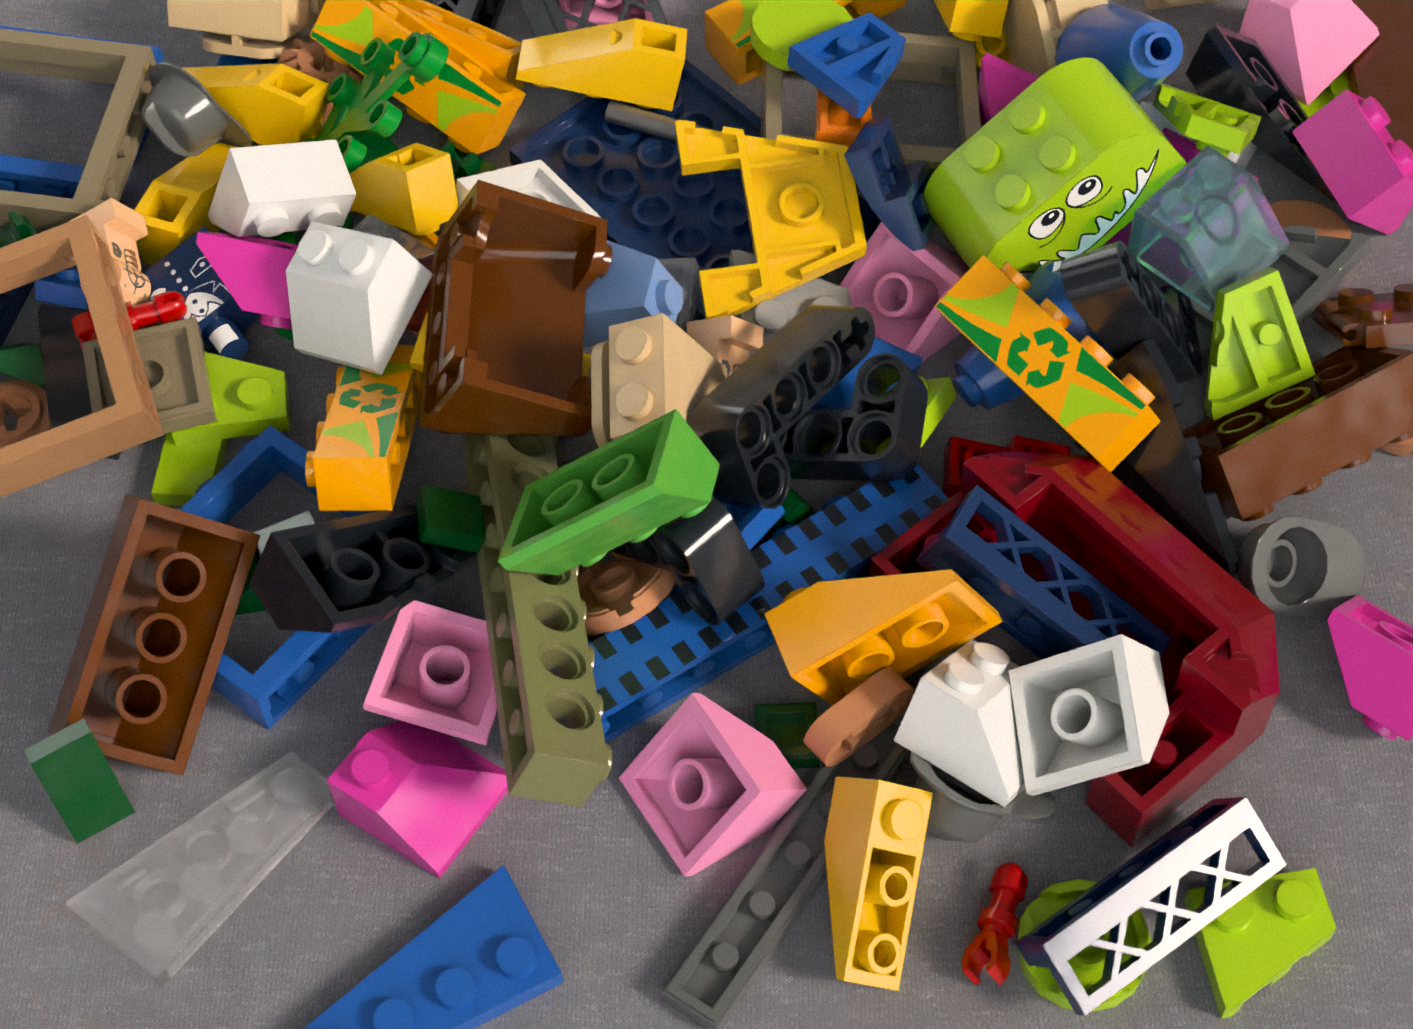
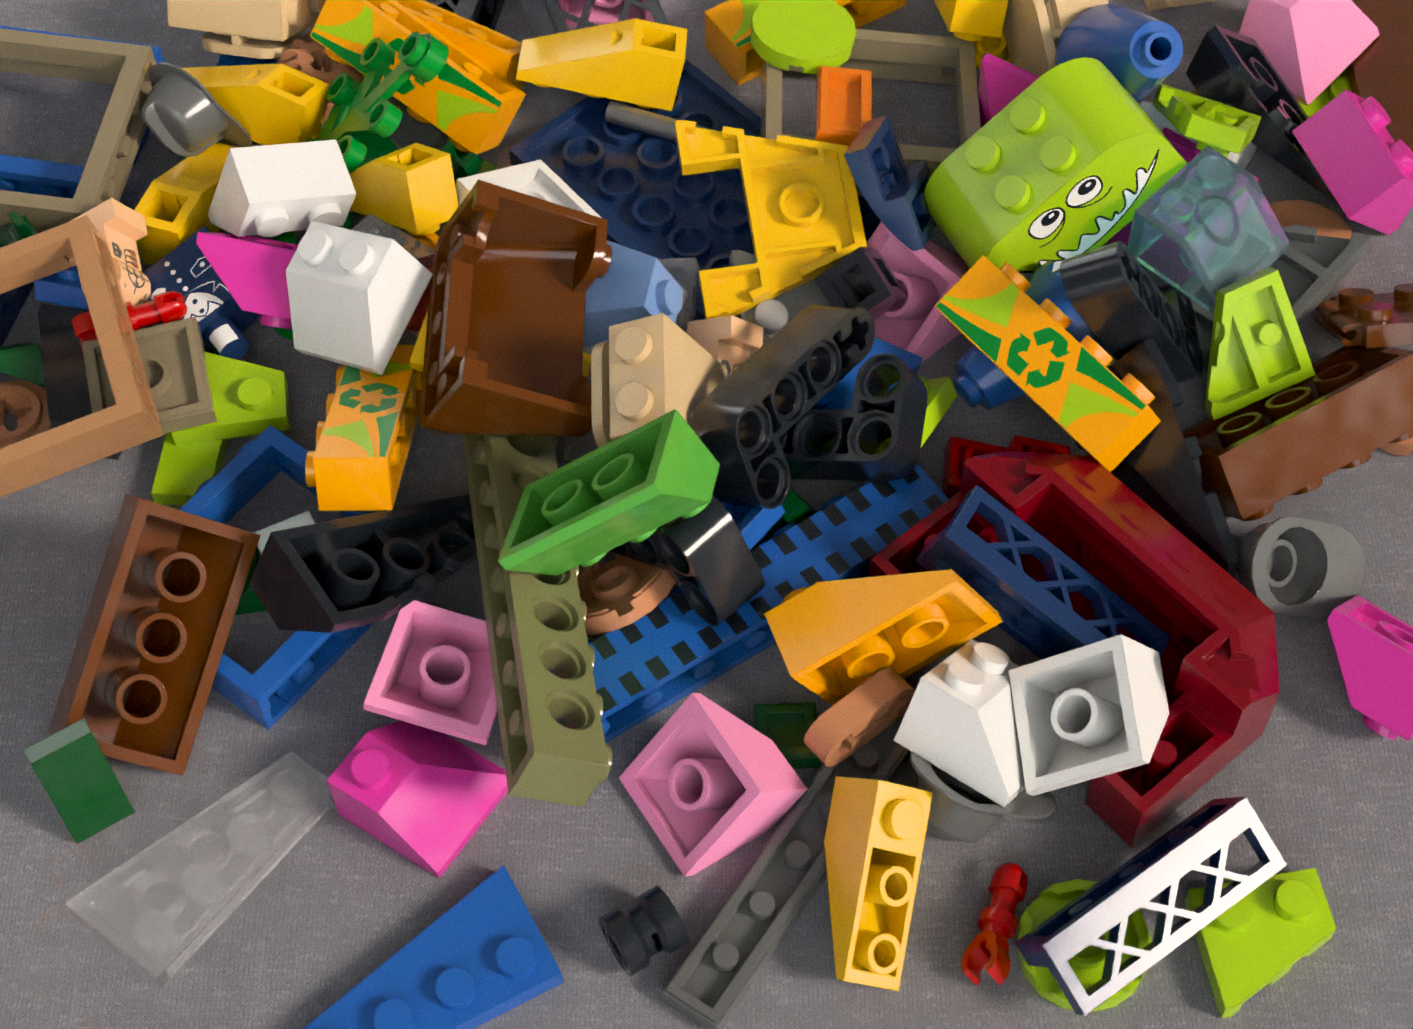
(450, 518): dark green tile -> none
(643, 930): none -> black wheel
(850, 61): blue wing -> none
(863, 282): none -> black brick

